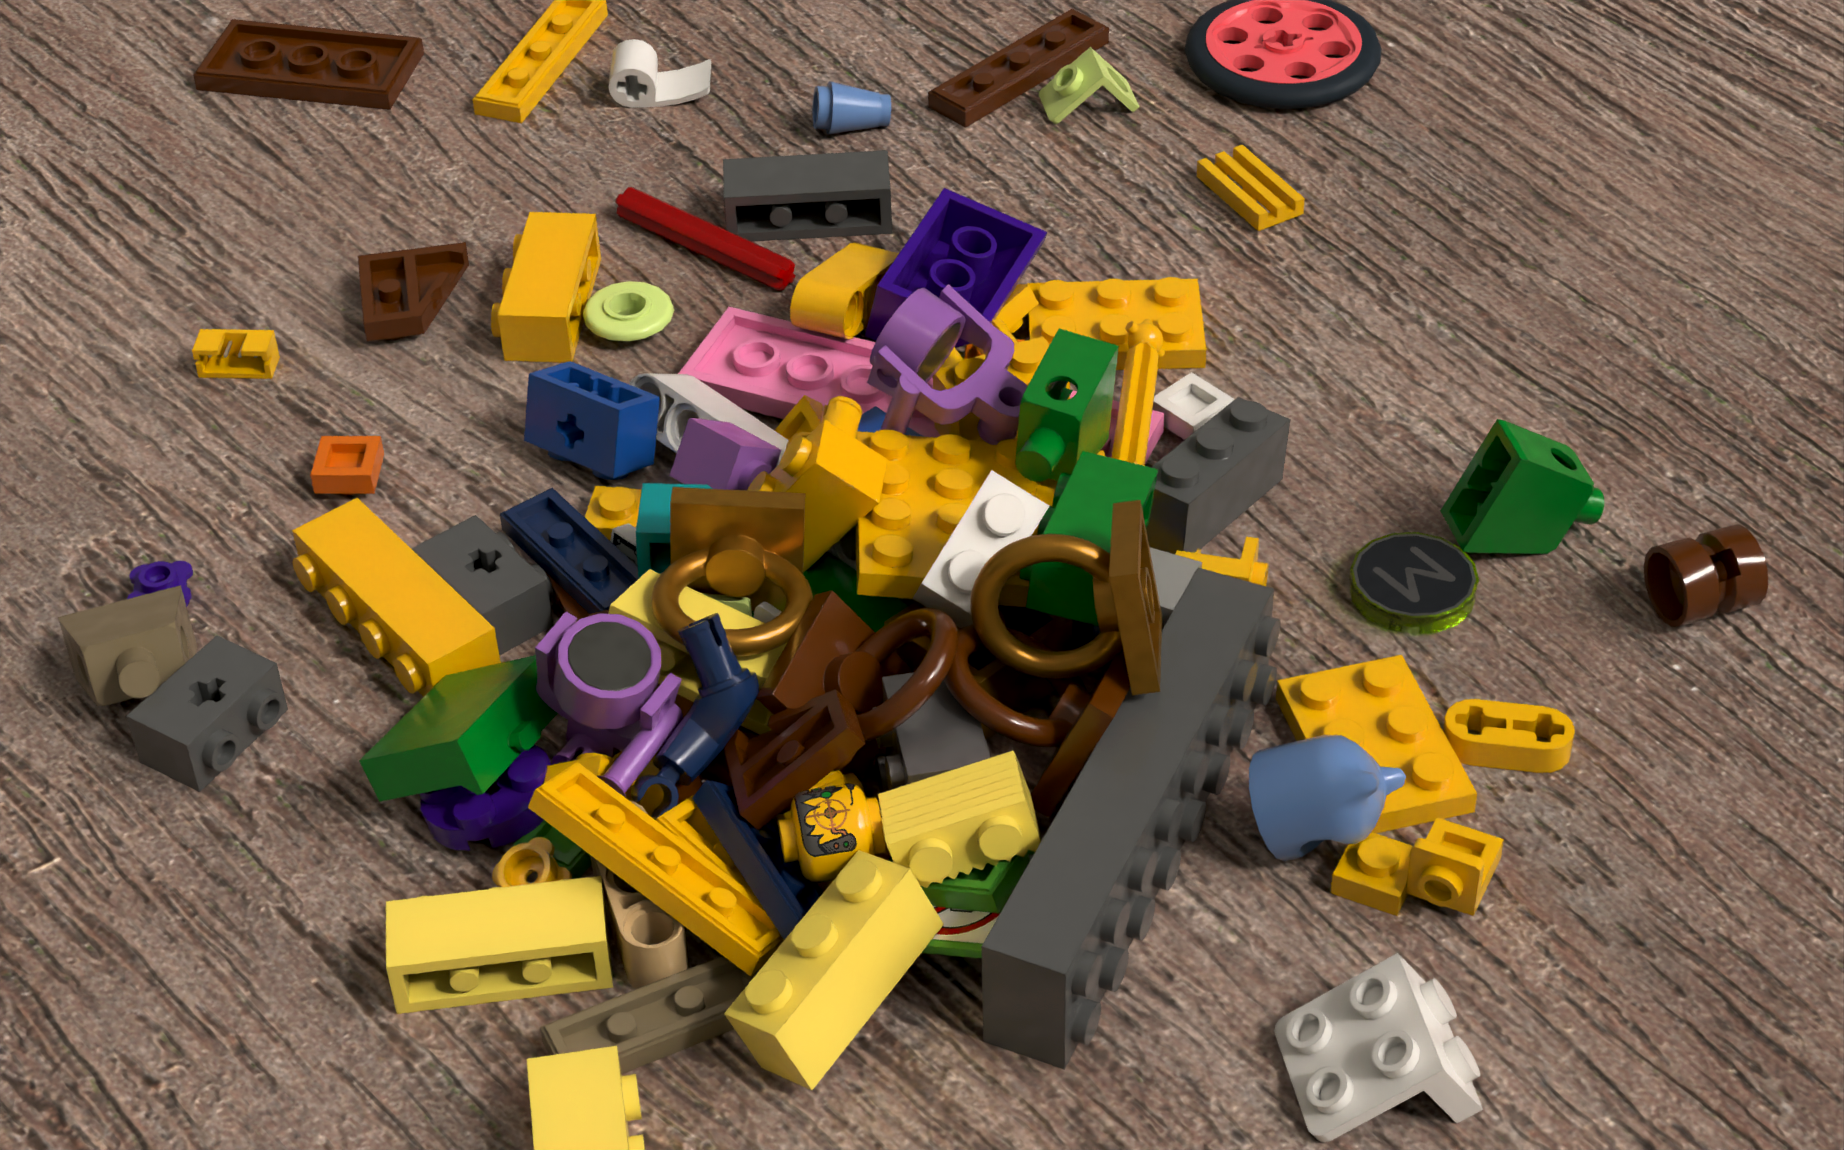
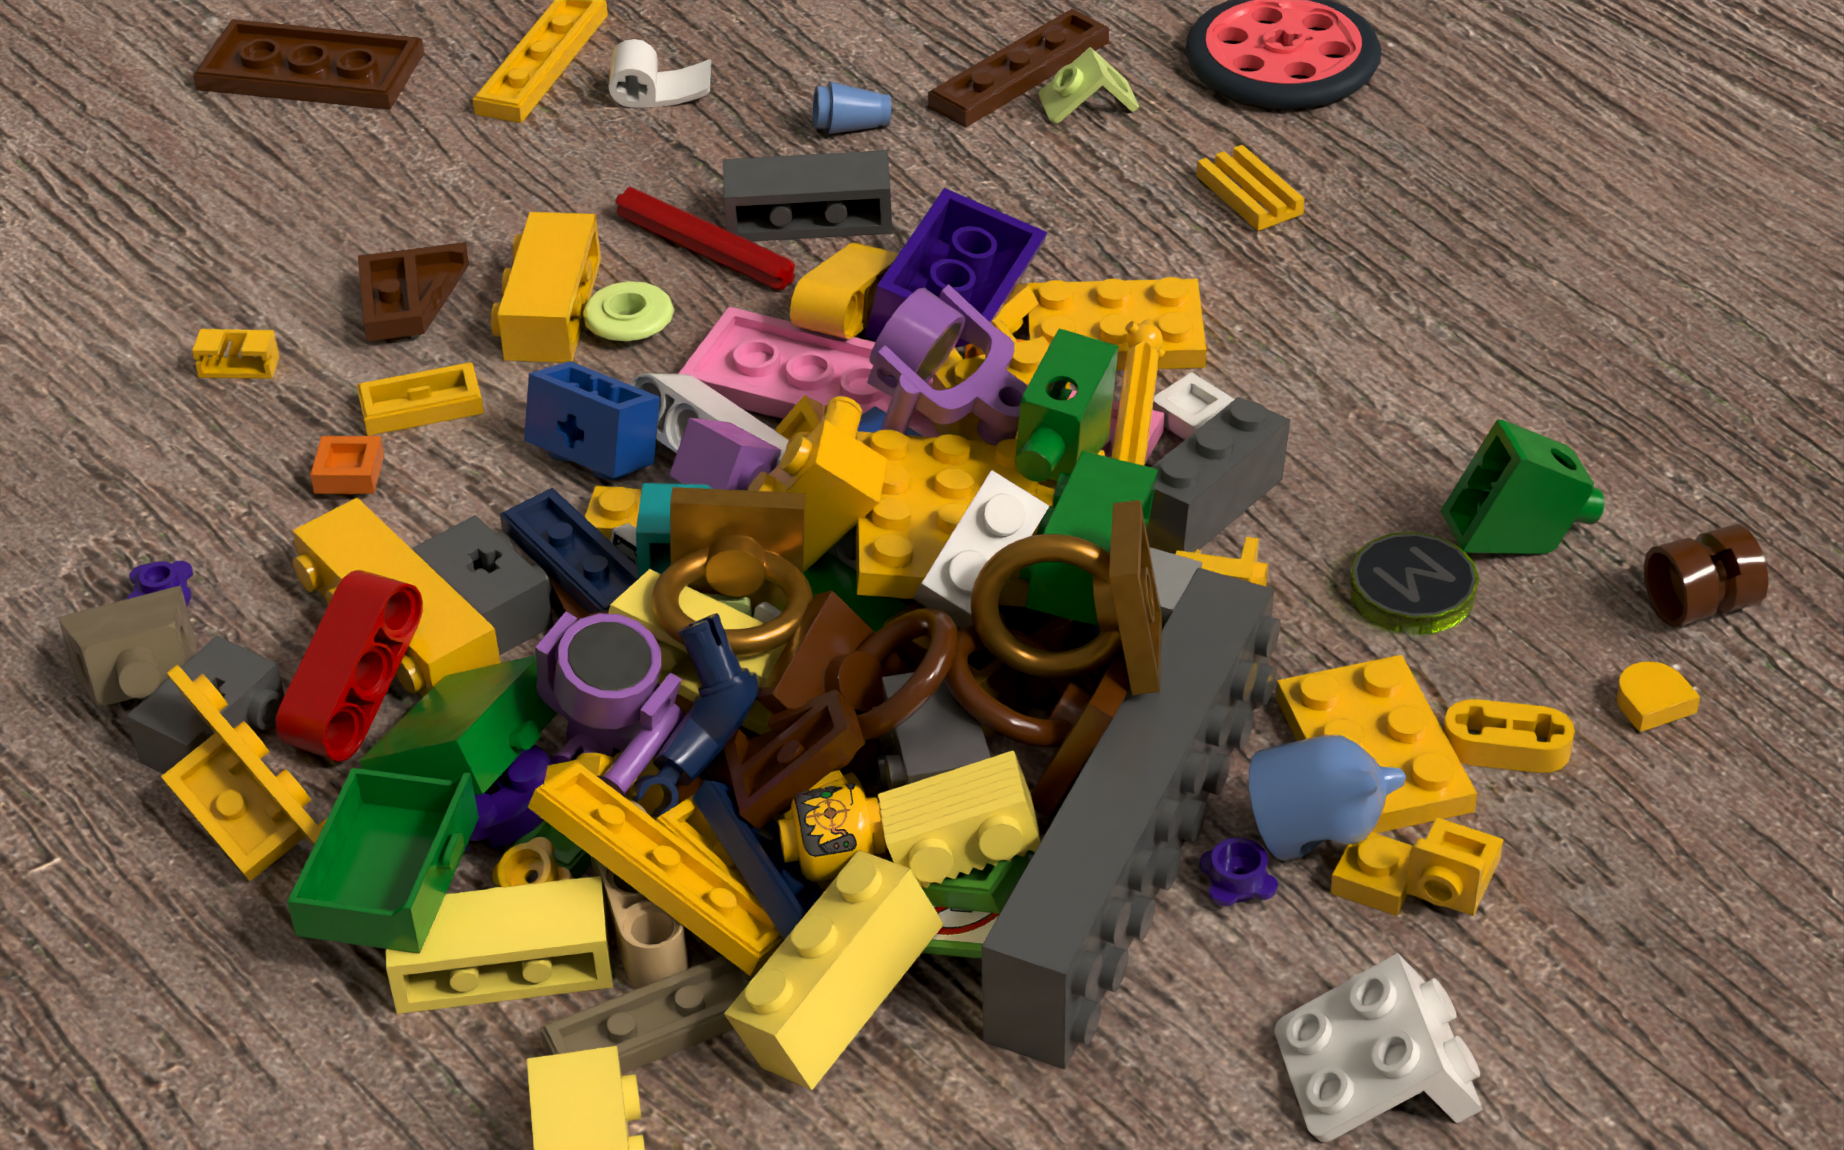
(233, 791): none -> yellow bracket
(349, 665): none -> red beam
(384, 860): none -> green container
(420, 398): none -> yellow tile
(1238, 872): none -> dark purple plate
(1655, 695): none -> yellow tile

